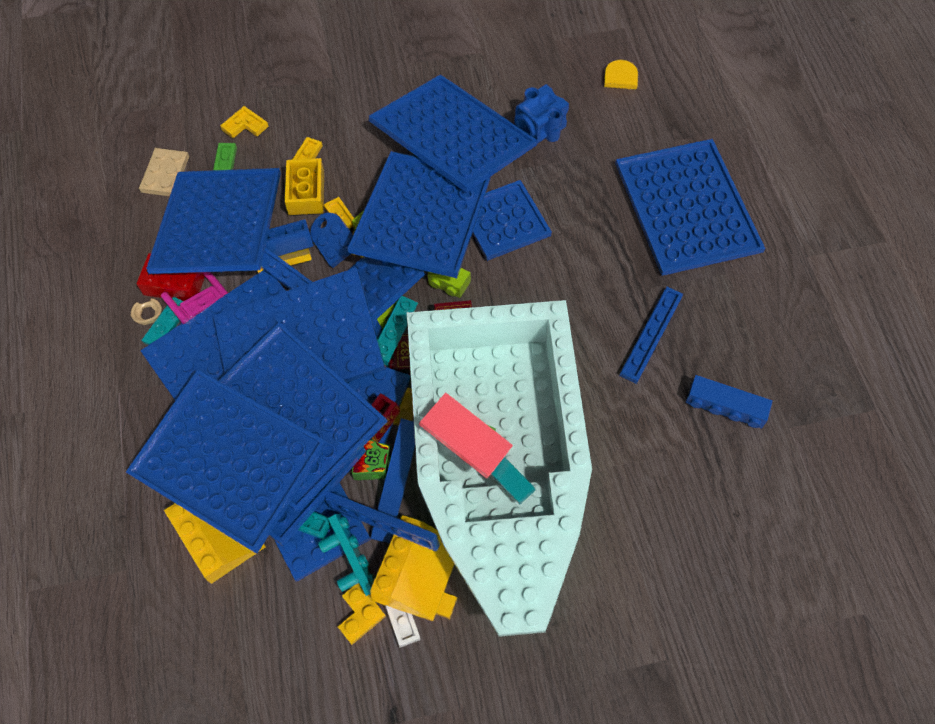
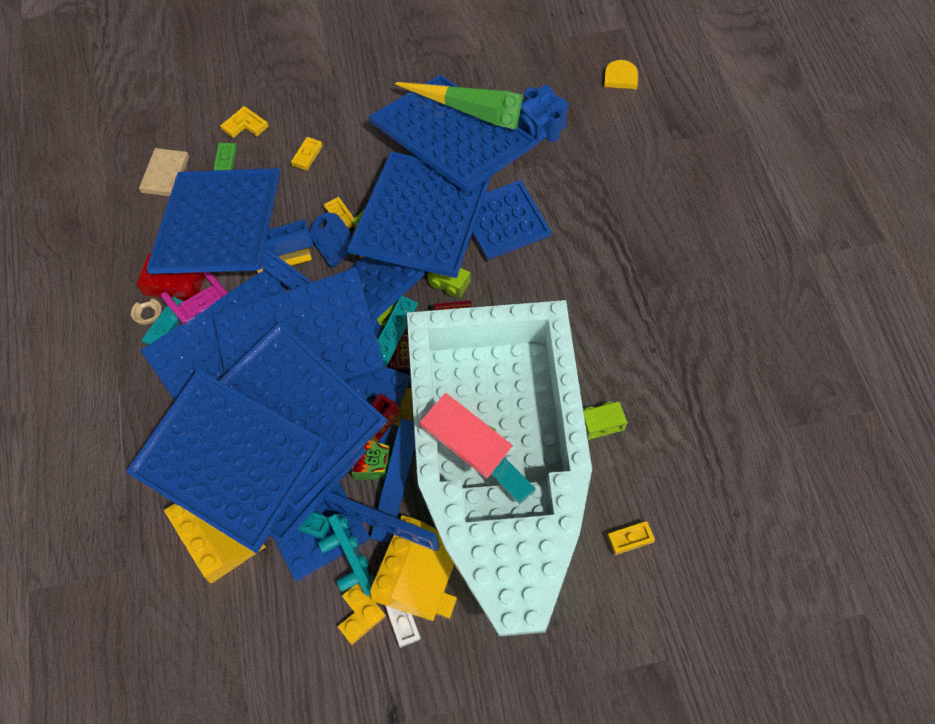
(304, 186): yellow brick -> none
(493, 106): none -> bright green plate
(604, 420): none -> lime brick
(631, 538): none -> yellow plate
(651, 335): blue tile -> none
(688, 207): blue plate -> none
(729, 402): blue brick -> none

